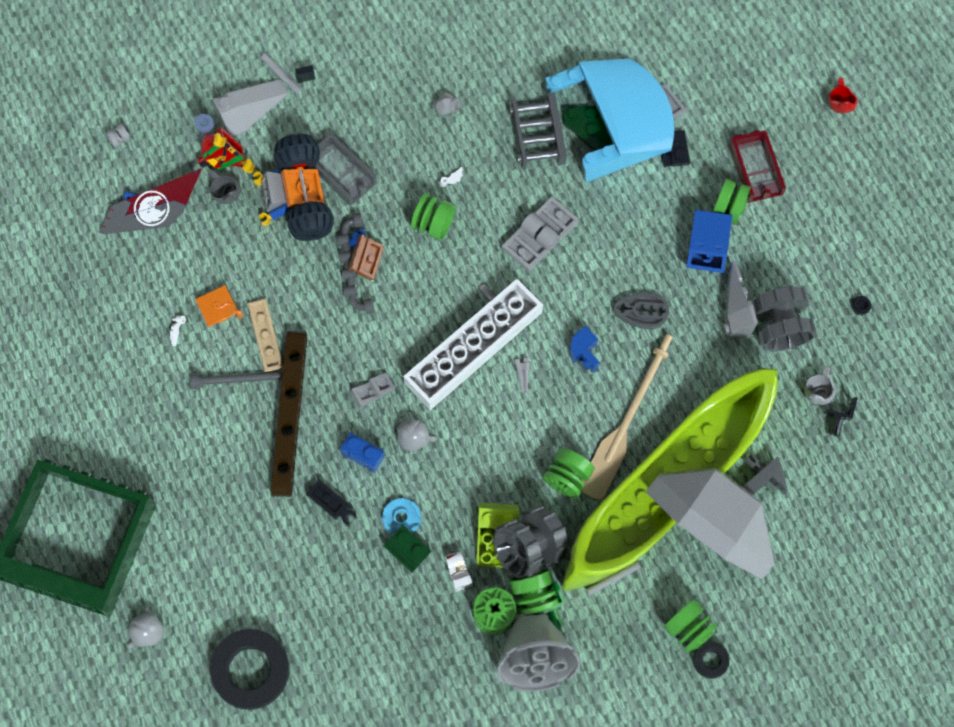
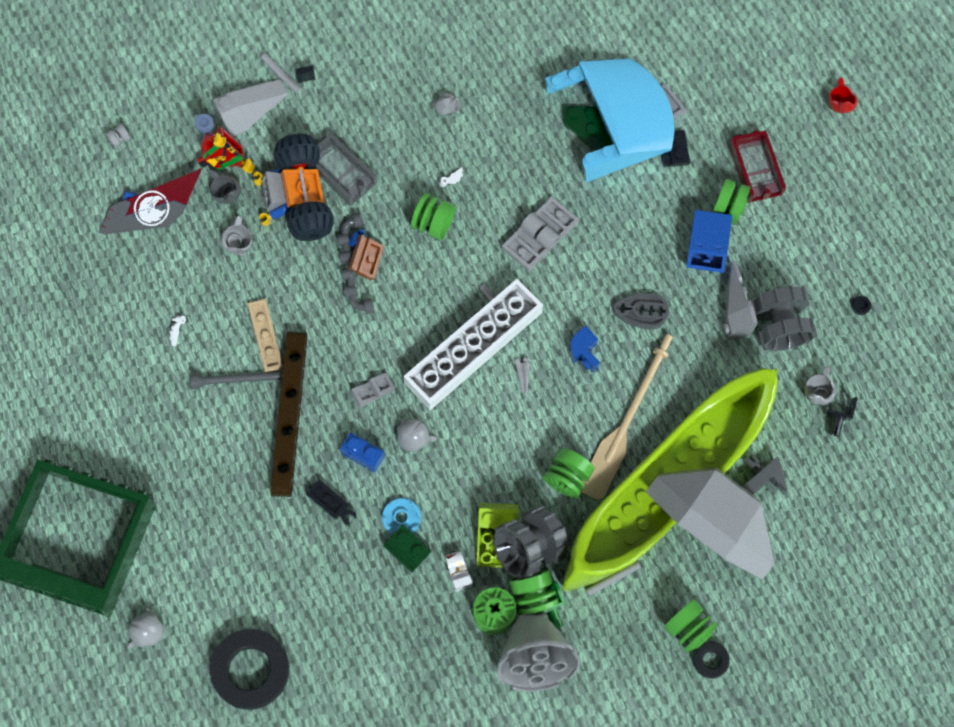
(217, 306): orange hat -> none
(233, 236): none -> light grey hair
(555, 136): dark grey fence -> none

